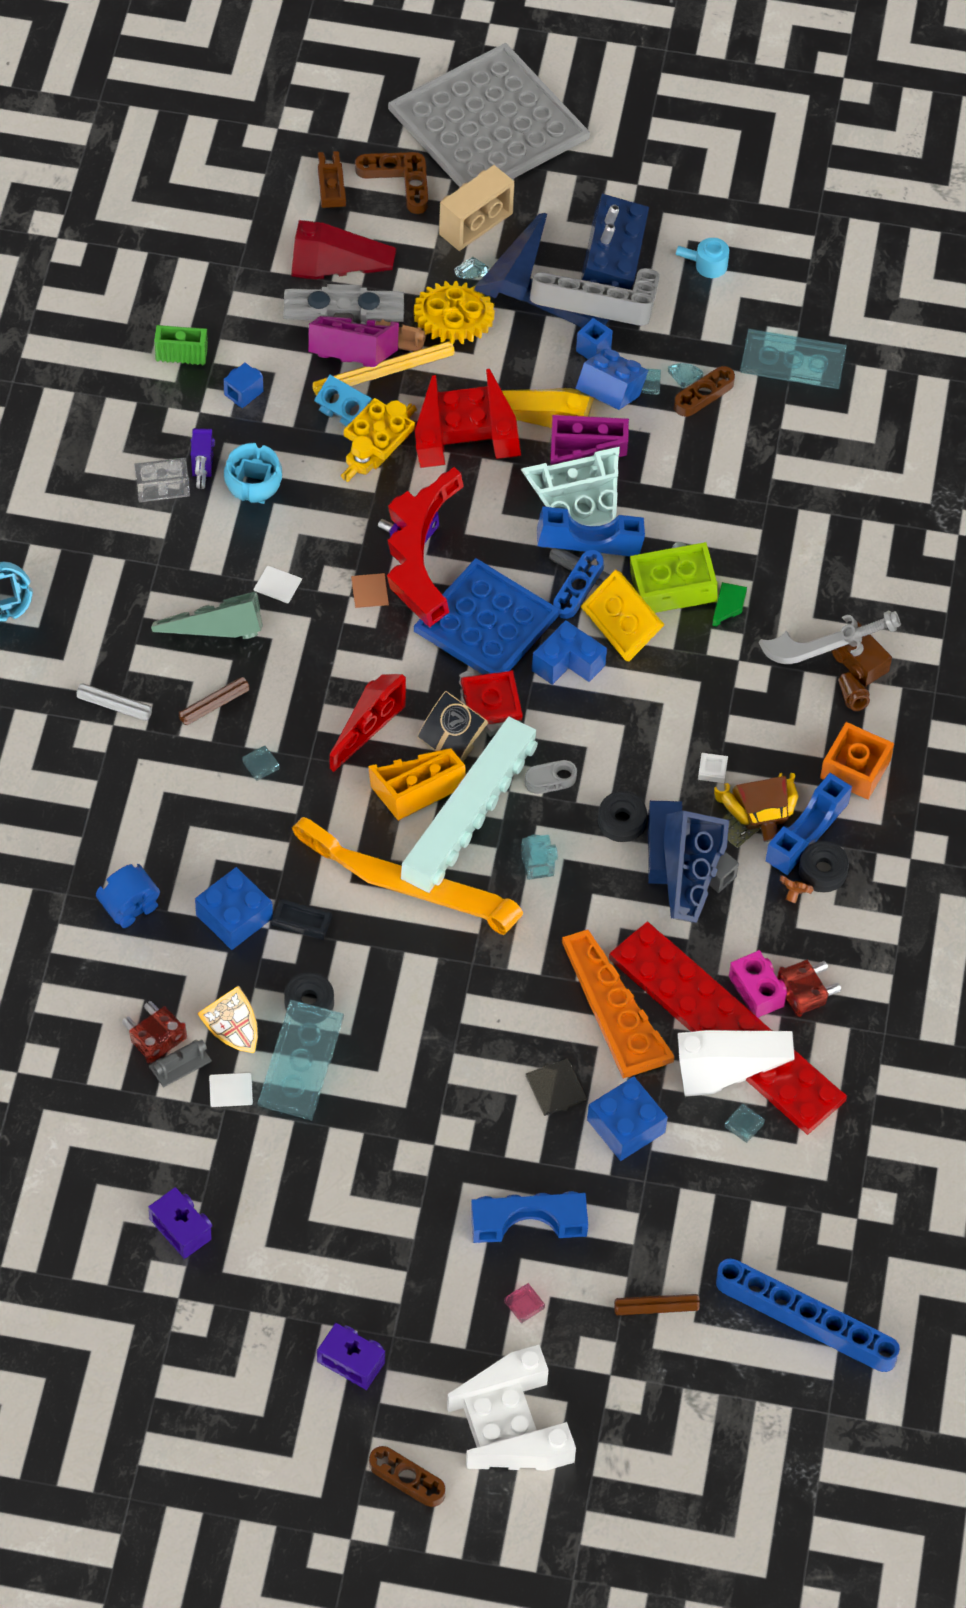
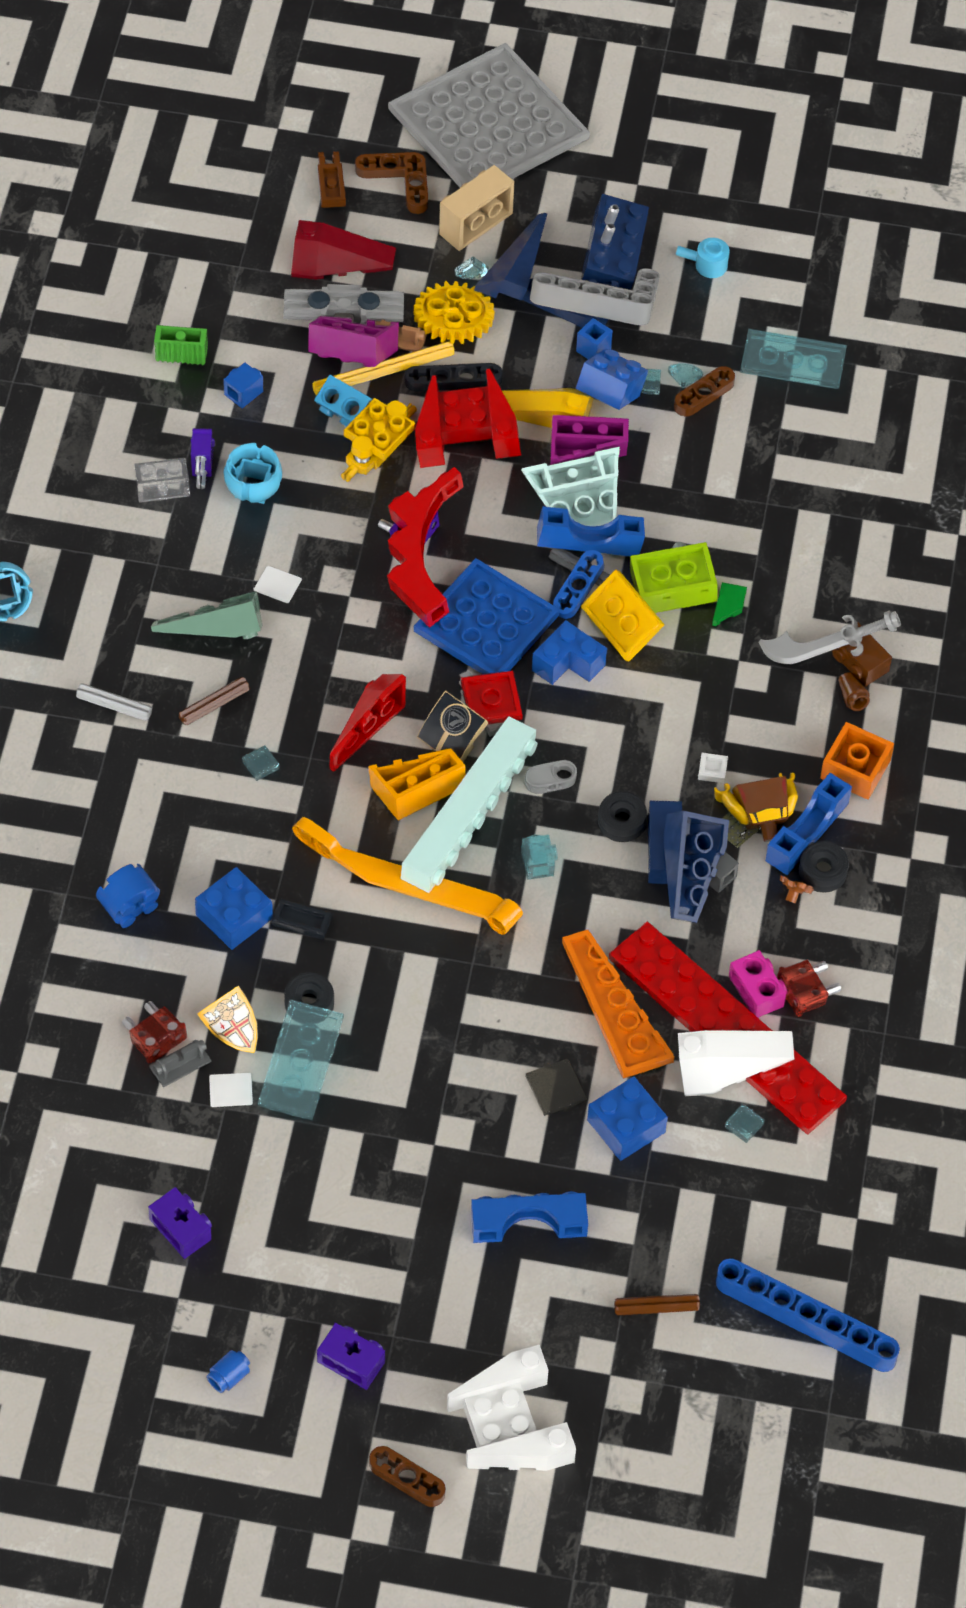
(228, 1371): none -> blue brick
(369, 590): nougat sticker -> none
(453, 372): none -> black beam
(524, 1303): clear pink tile -> none

